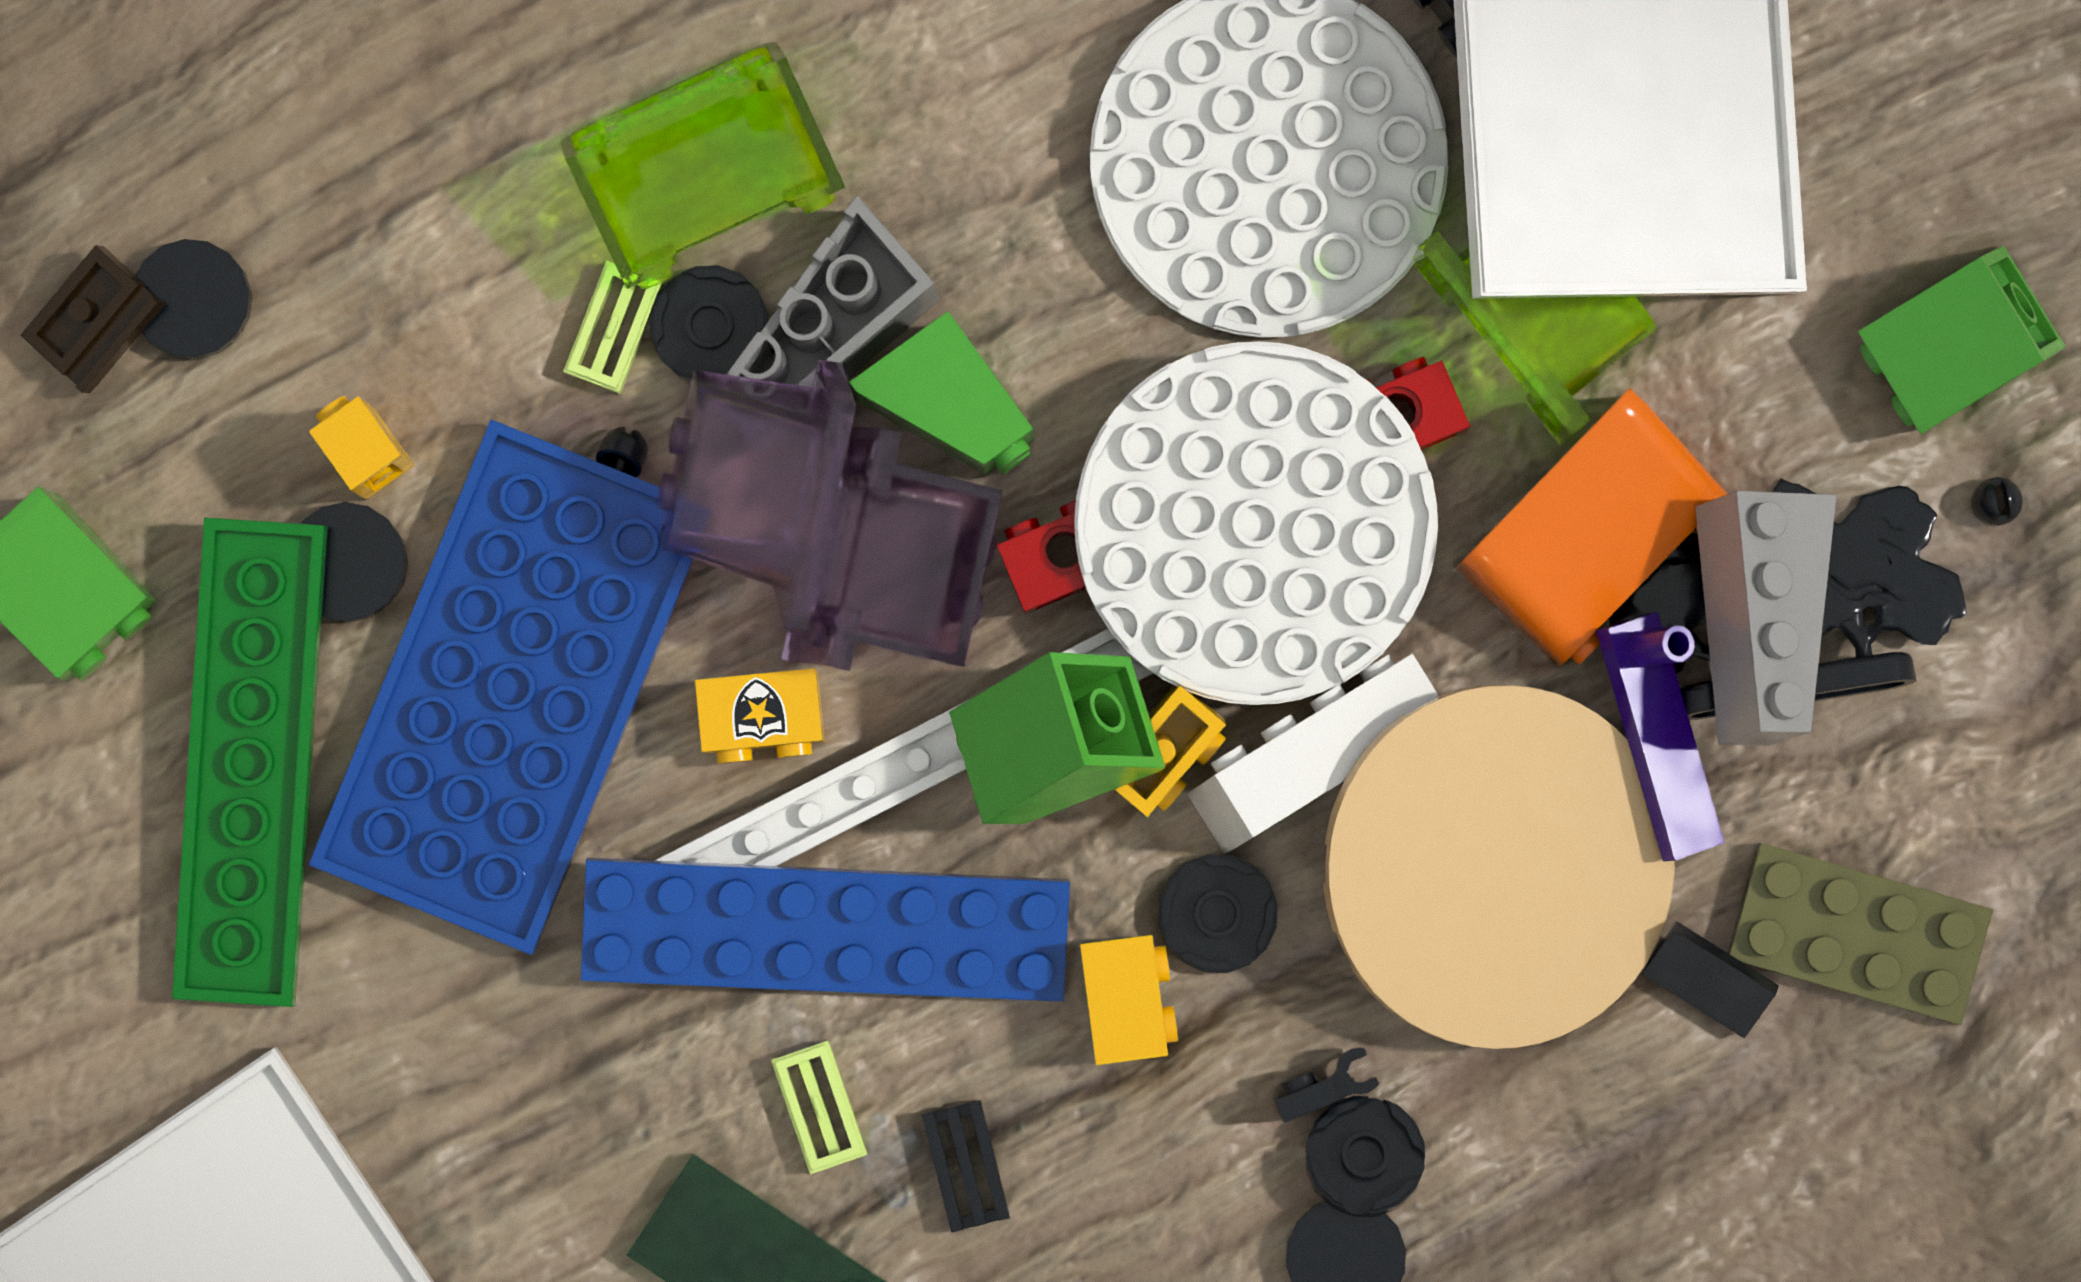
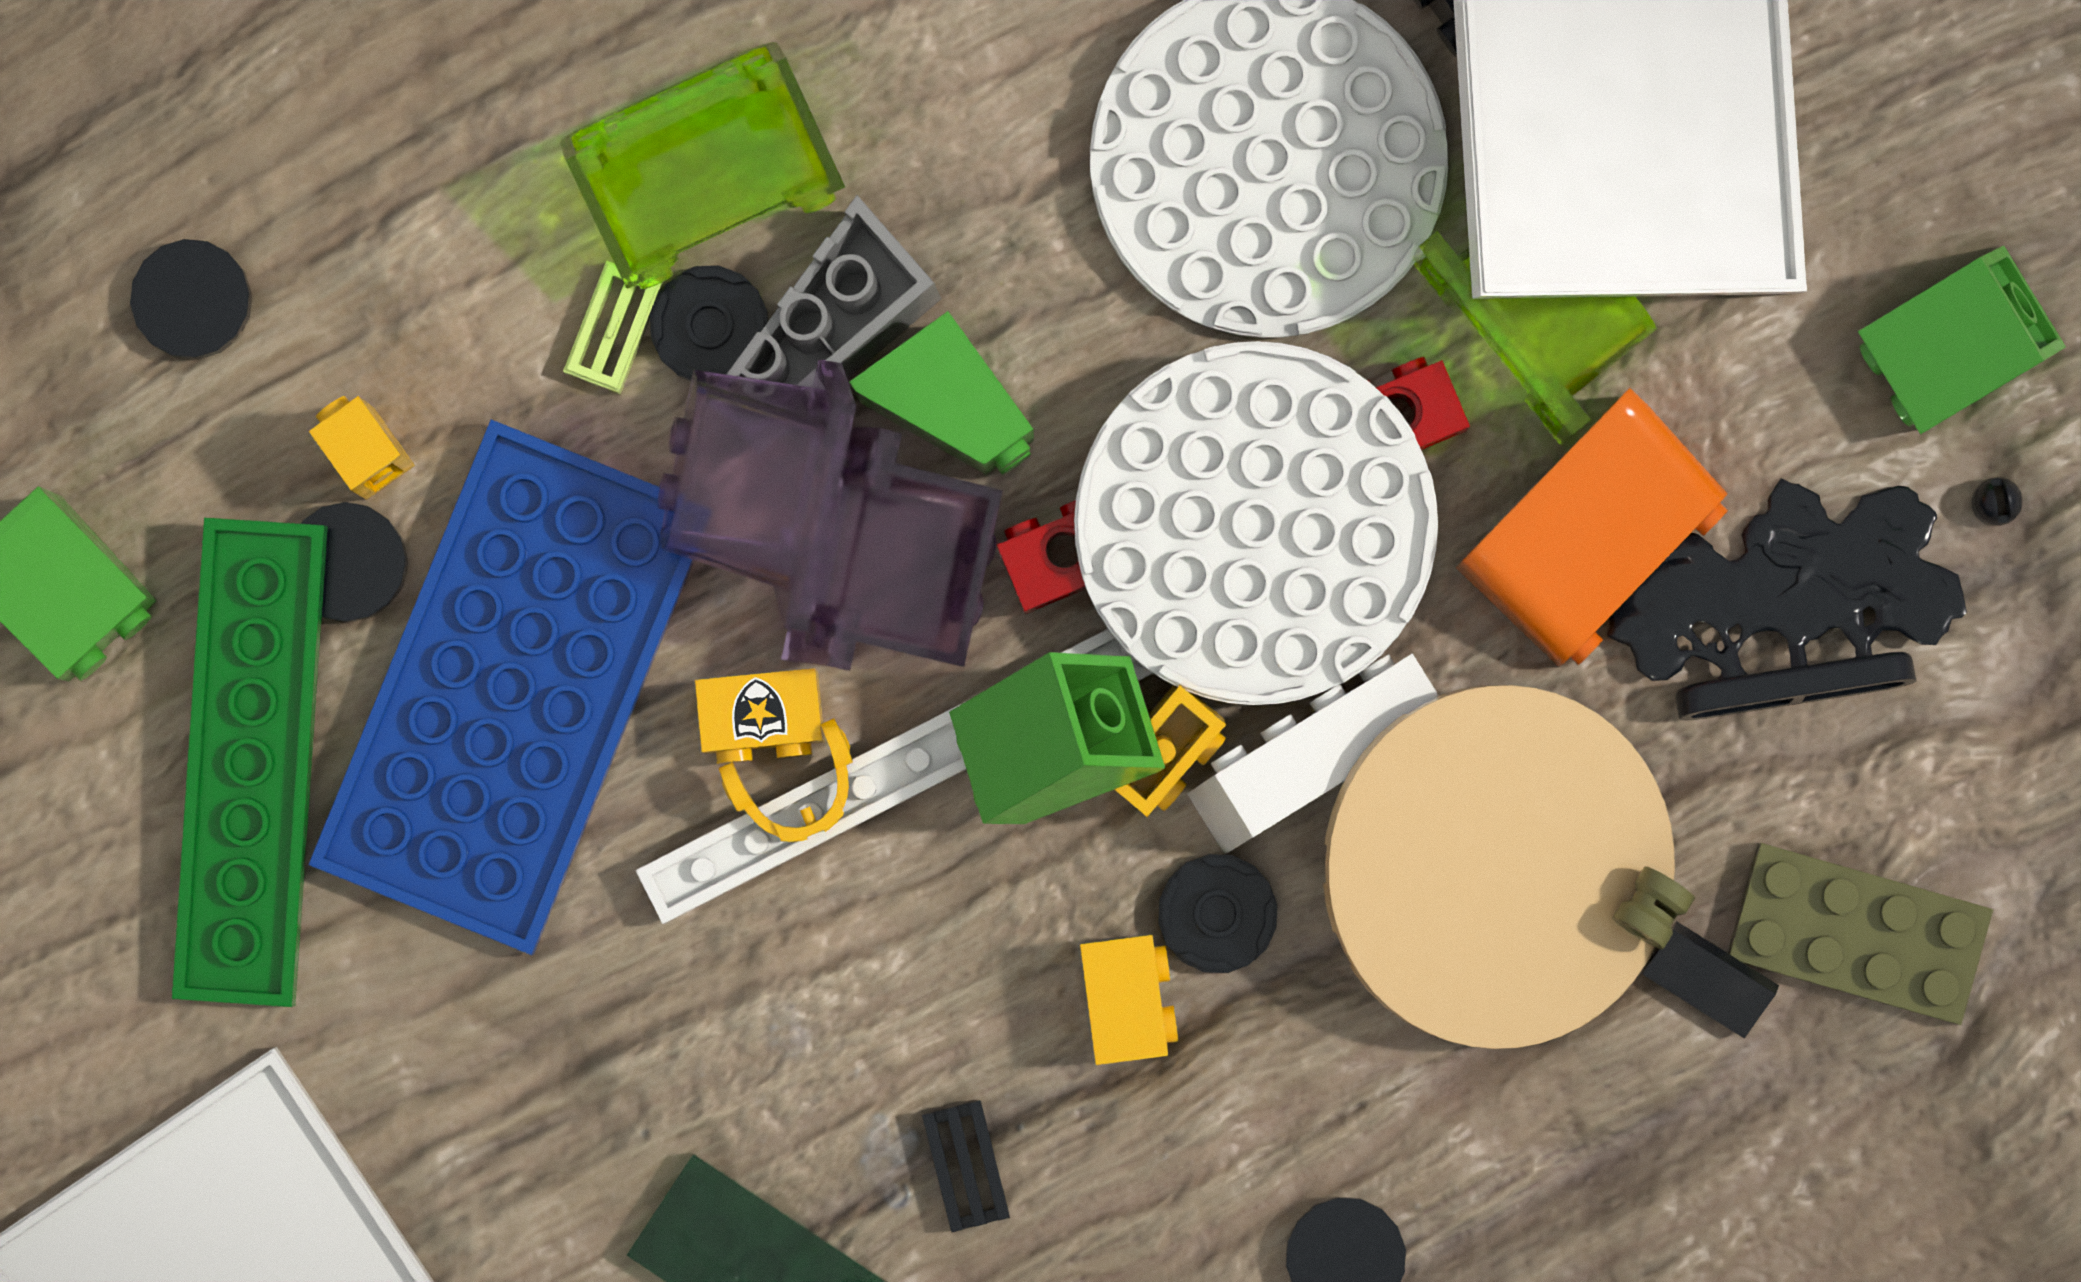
(92, 319): dark brown plate -> none
(623, 451): black hinge -> none
(742, 800): none -> yellow piece
(824, 929): blue plate -> none
(835, 1155): yellowish green tile -> none
(1308, 1094): black plate -> none
(1364, 1156): black tile -> none
(1653, 907): none -> olive wheel
(1659, 732): dark purple piece -> none
(1764, 609): light grey wedge -> none

